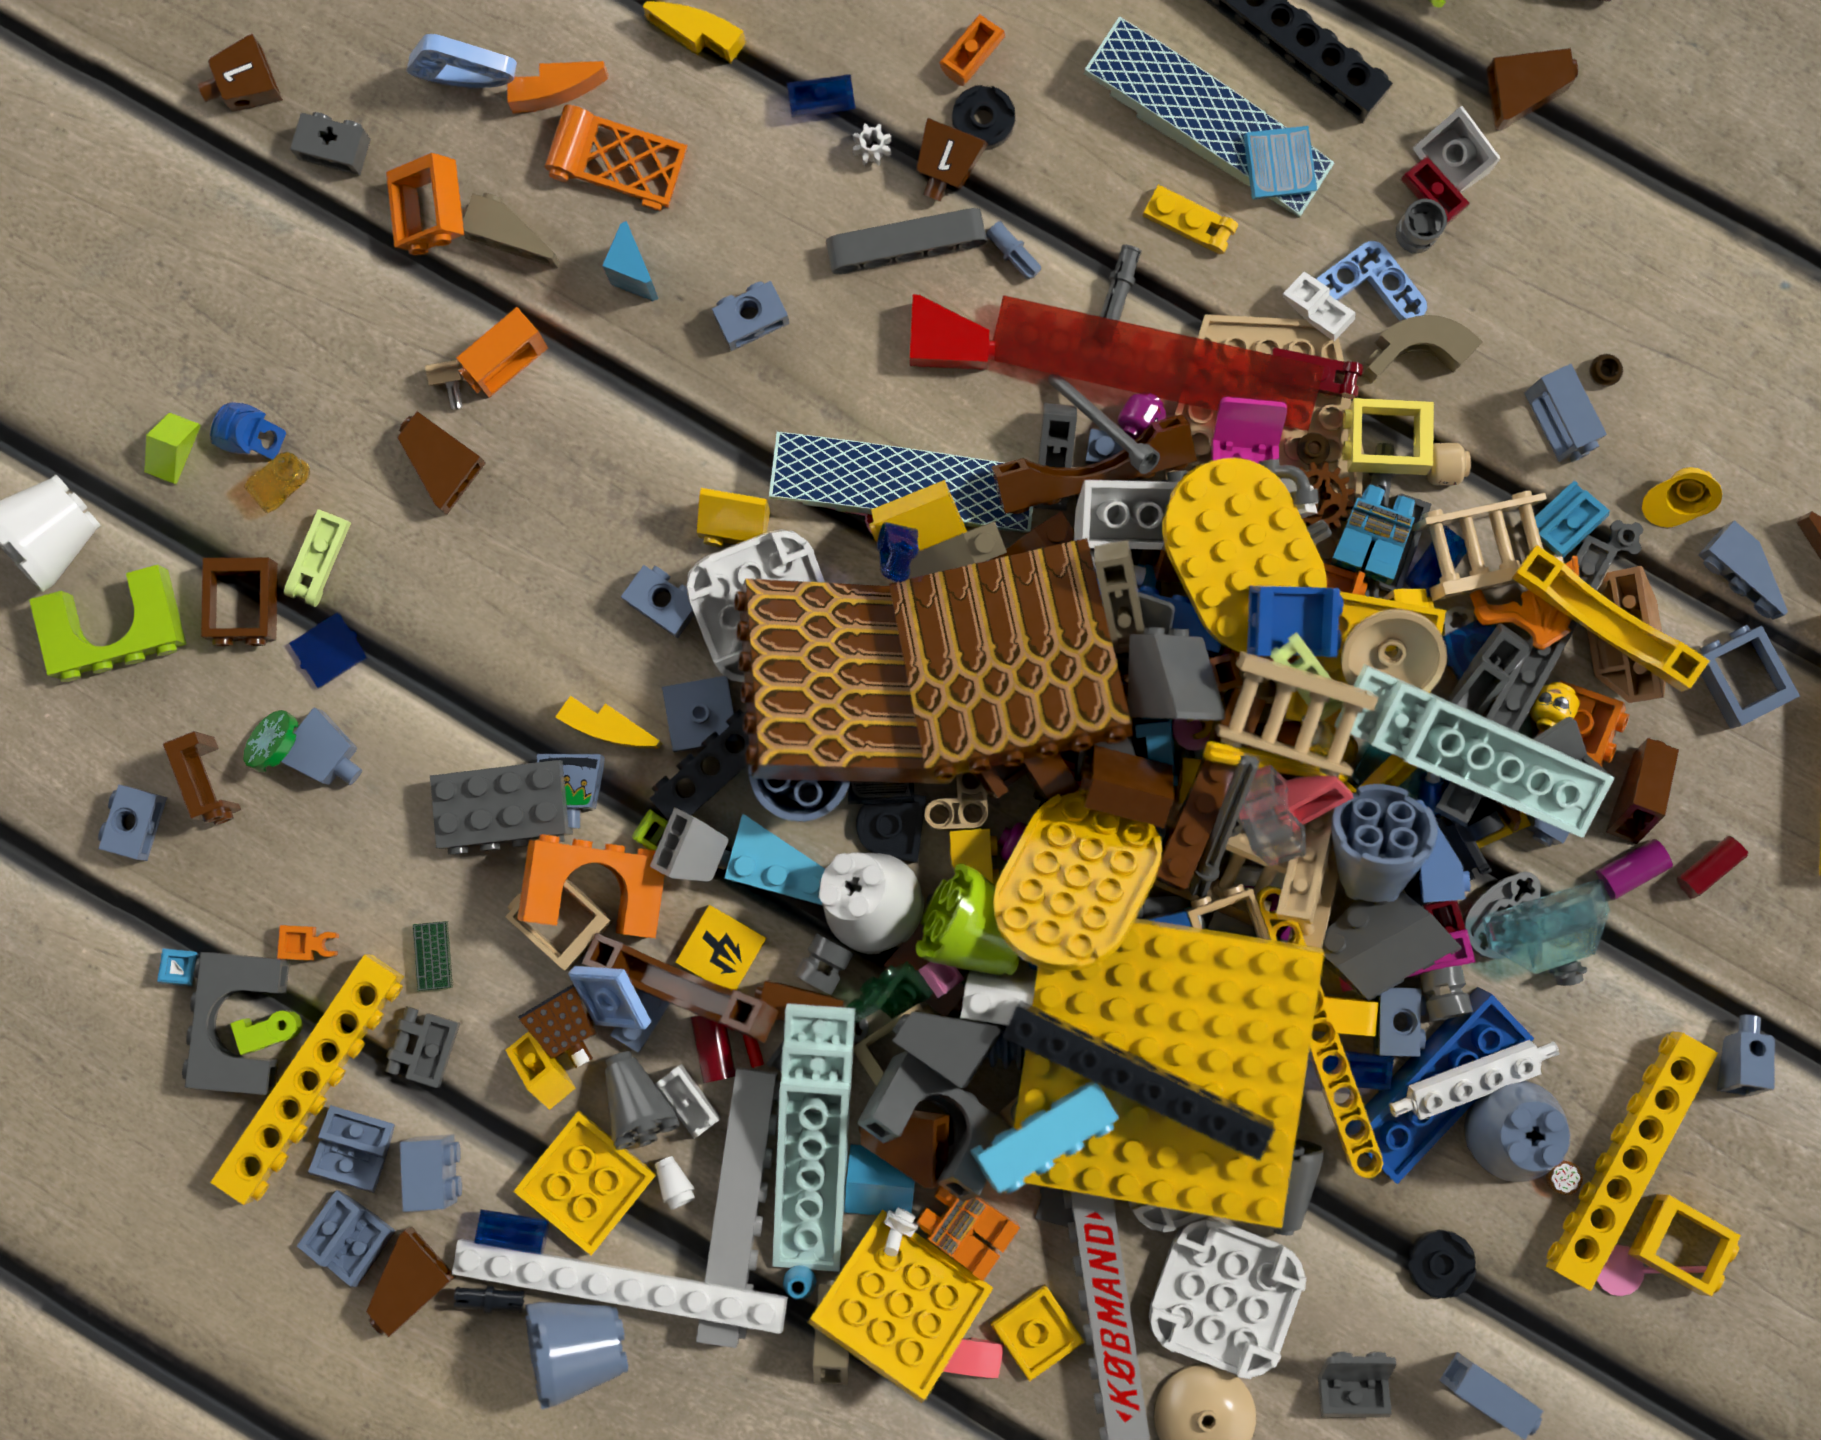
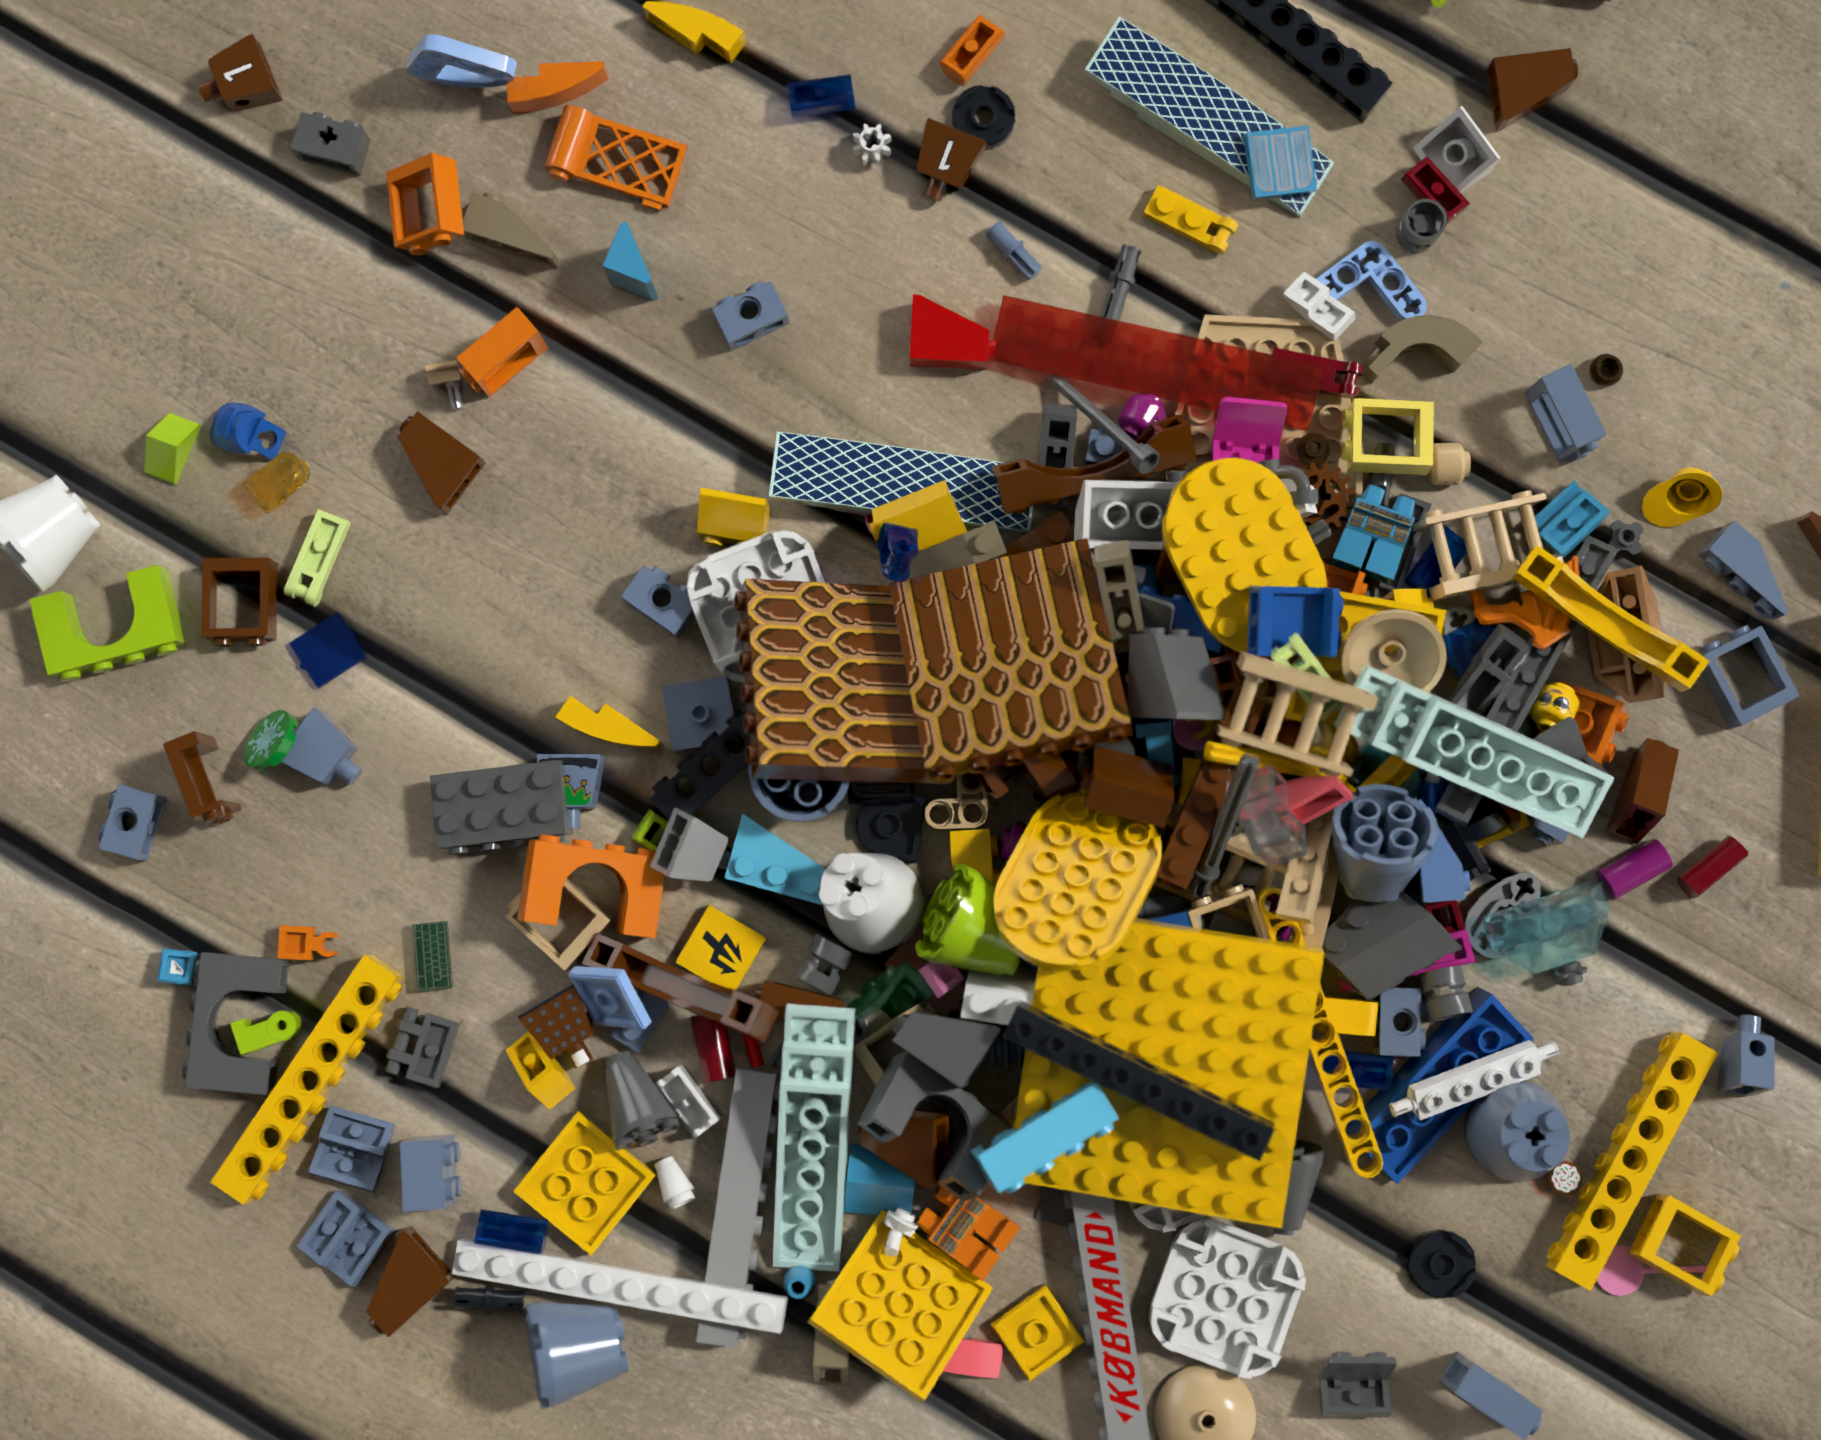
(906, 241): dark grey beam -> none

